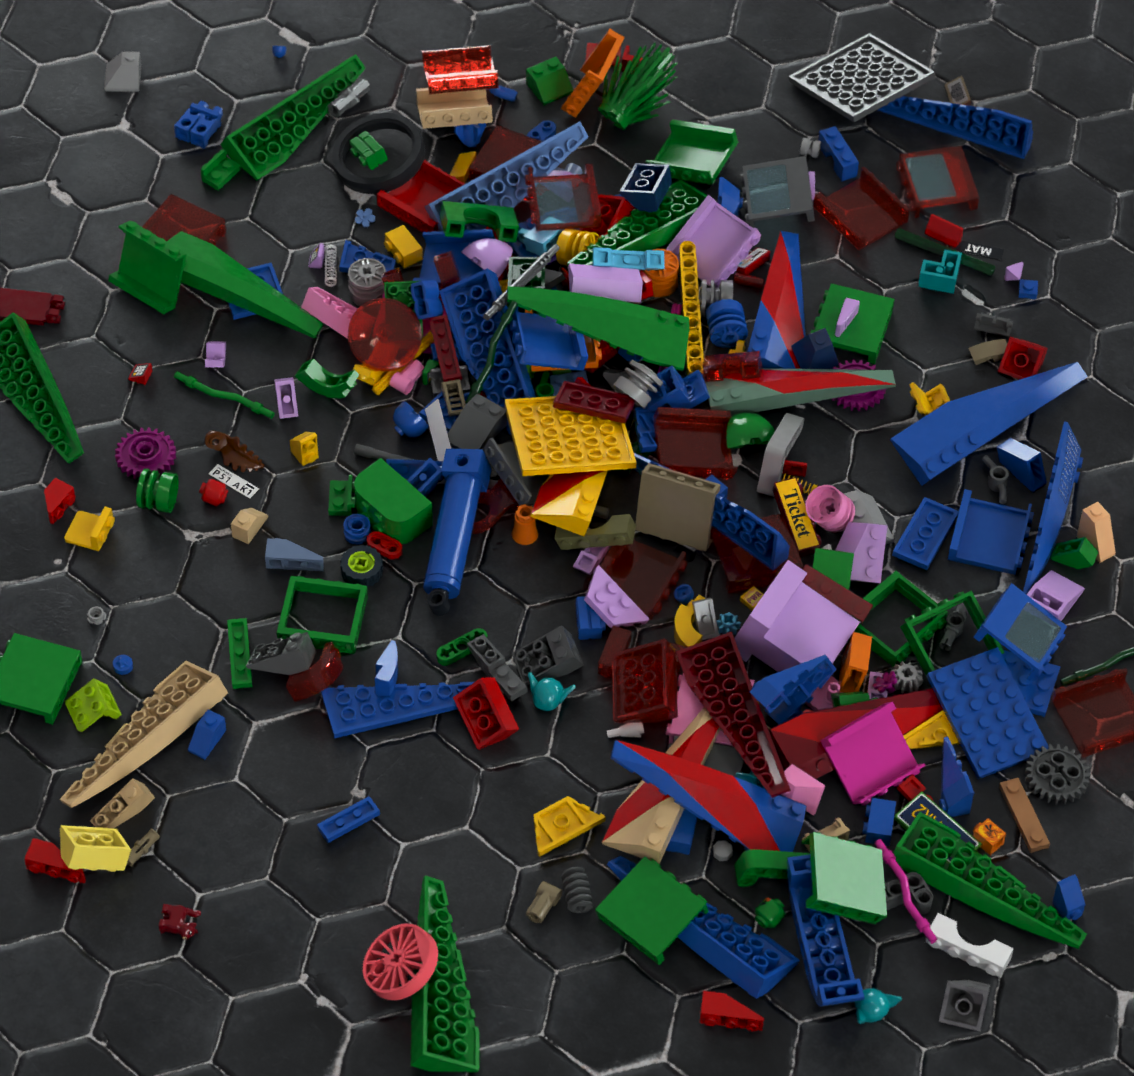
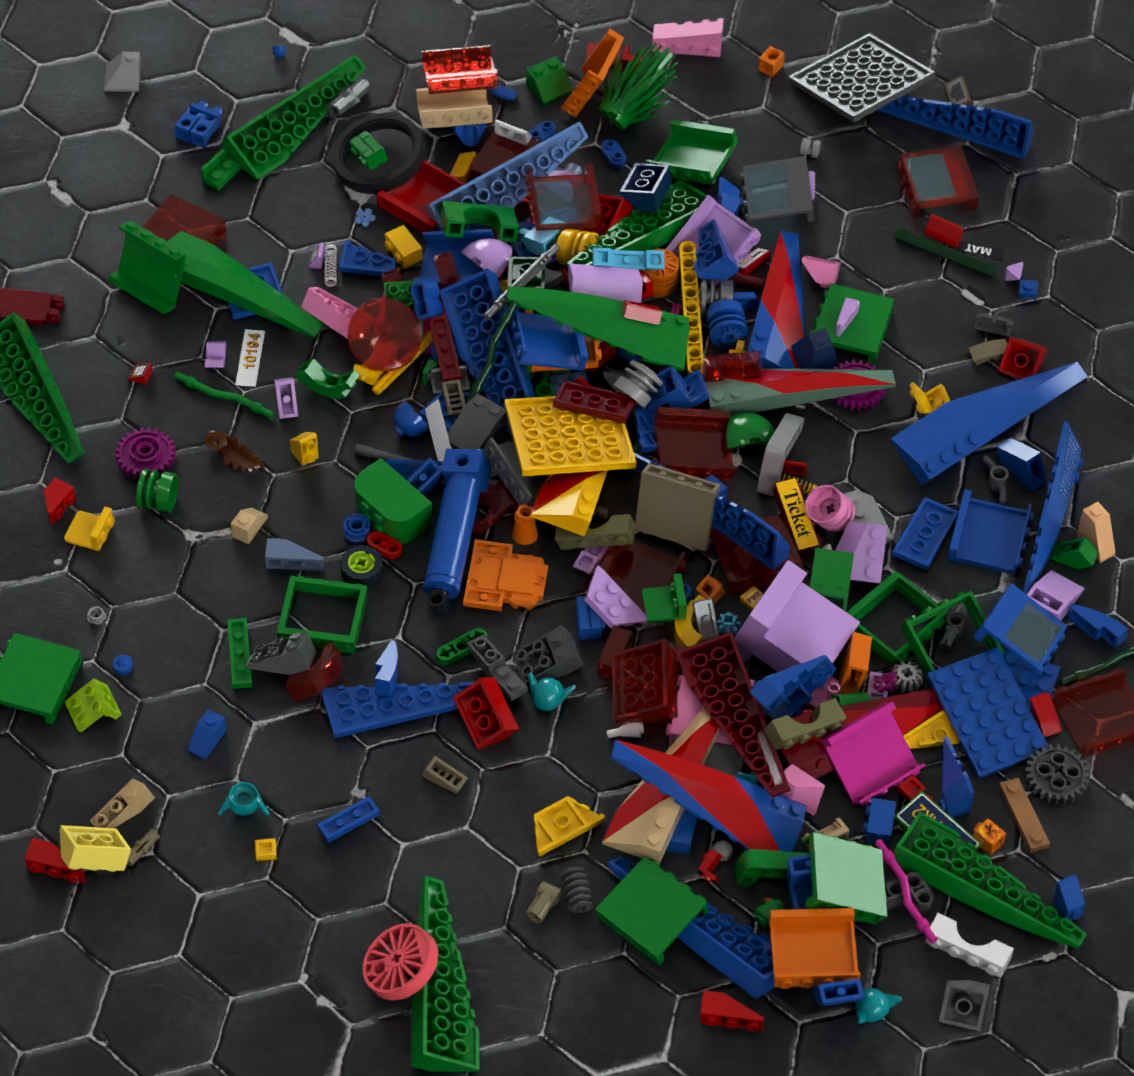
(164, 717): tan wedge -> none
(175, 918): dark red animal -> none
(213, 492): red head -> none
(233, 481): white sticker -> none
(243, 800): none -> teal piece
(250, 358): none -> white sticker
(265, 849): none -> yellow tile
(341, 497): green bracket -> none
(365, 280): light grey wheel -> none
(405, 380): bright pink piece -> none
(448, 770): none -> dark tan slope
(504, 577): none -> orange piece
(511, 132): none -> white slope
(612, 150): none -> blue plate
(642, 312): none -> slope
(665, 602): none -> green bracket
(690, 37): none -> bright pink wedge
(709, 862): none -> red bracket
(711, 588): none -> orange brick
(714, 254): none -> blue wedge
(748, 299): none -> blue plate
(771, 61): none -> orange brick
(786, 732): none -> olive arch
(813, 946): none -> orange panel
(822, 270): none -> bright pink slope
(837, 594): dark red brick -> none
(844, 160): blue arch -> none
(863, 210): clear red panel -> none
(941, 275): teal brick -> none
(1046, 715): none -> red slope
(1098, 624): none -> blue slope

